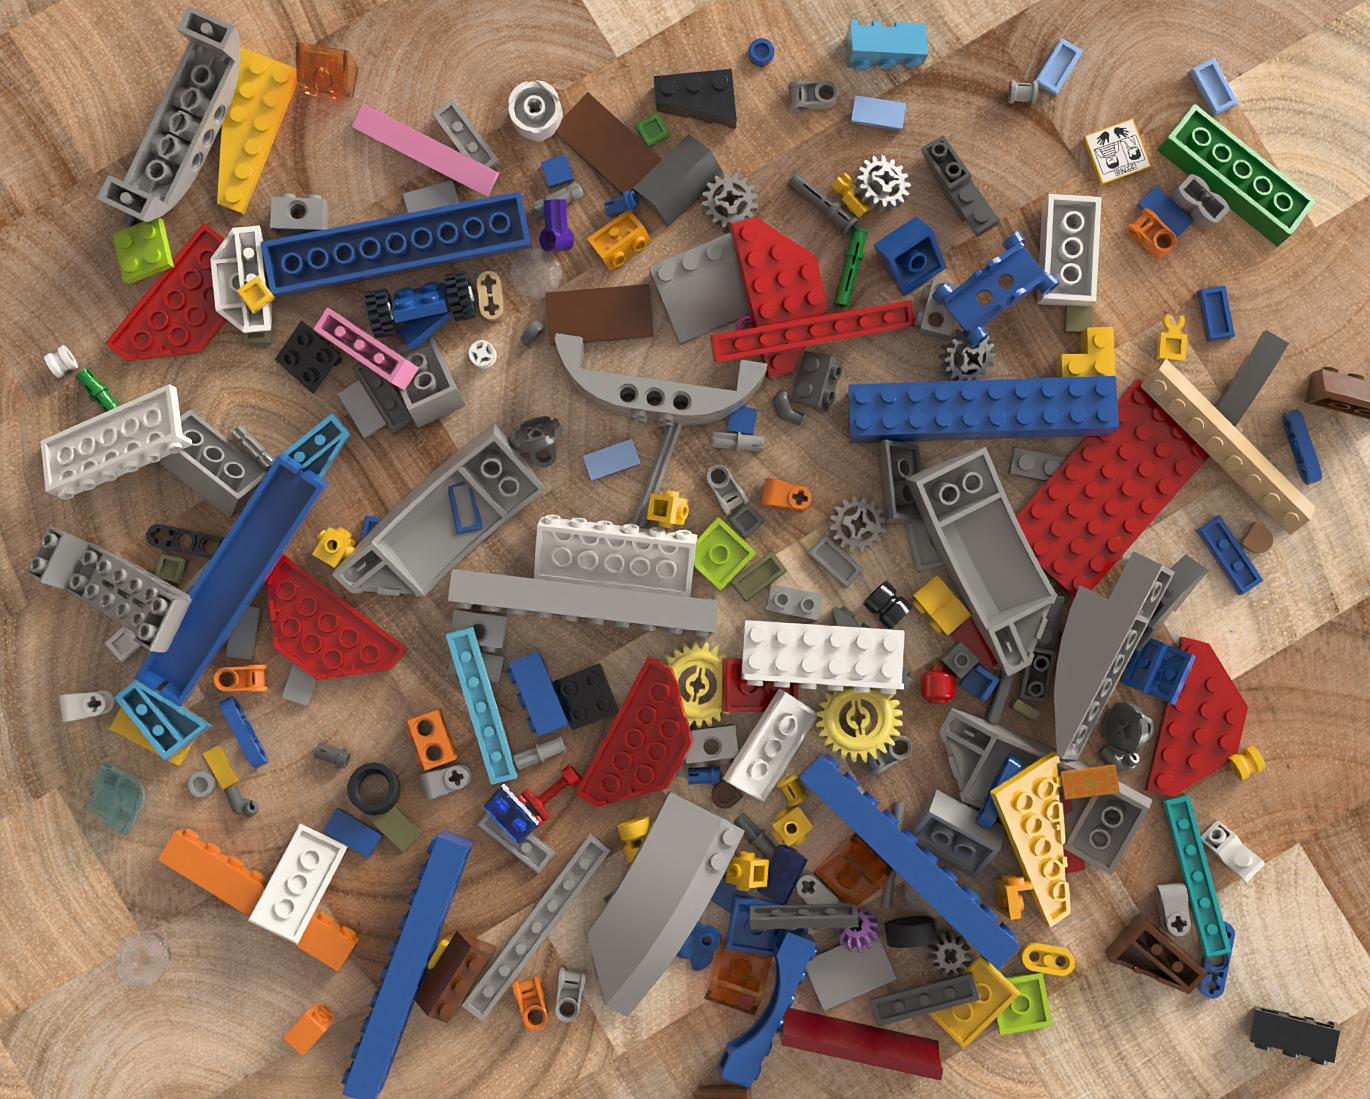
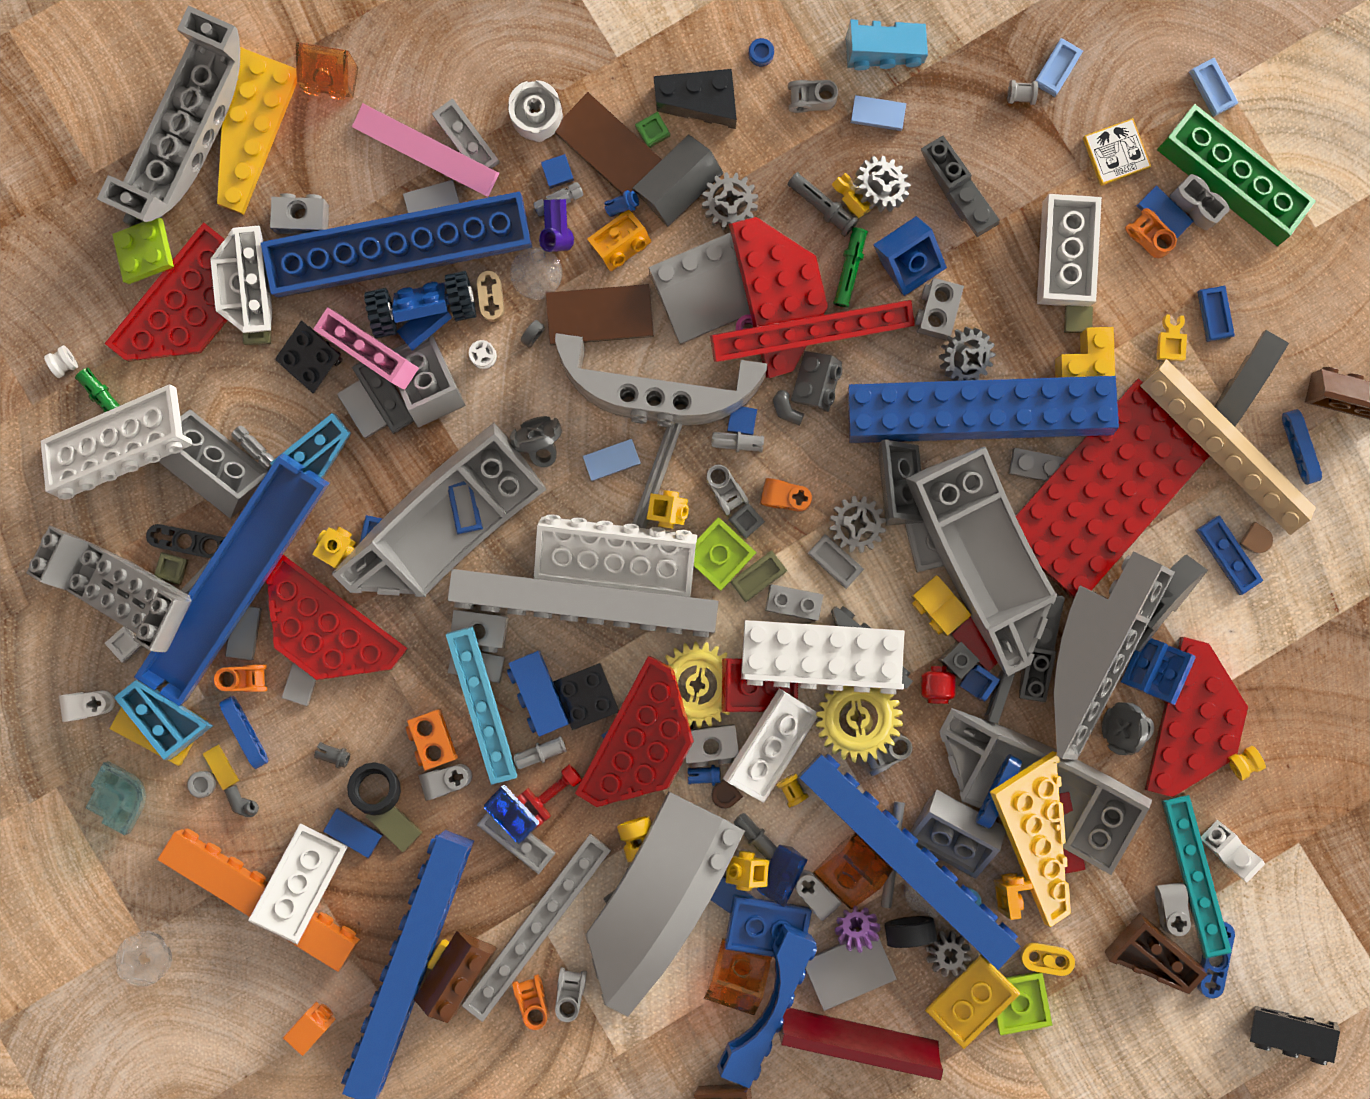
(255, 294): yellow tile -> none
(697, 949): blue plate -> none
(799, 831): yellow brick -> none
(803, 916): dark grey plate -> none
(884, 601): black wheel -> none
(925, 998): dark grey plate -> none
(1015, 263): blue piece -> none
(1024, 709): olive tile -> none
(1090, 782): orange tile -> none
(1122, 762): dark grey arm -> none

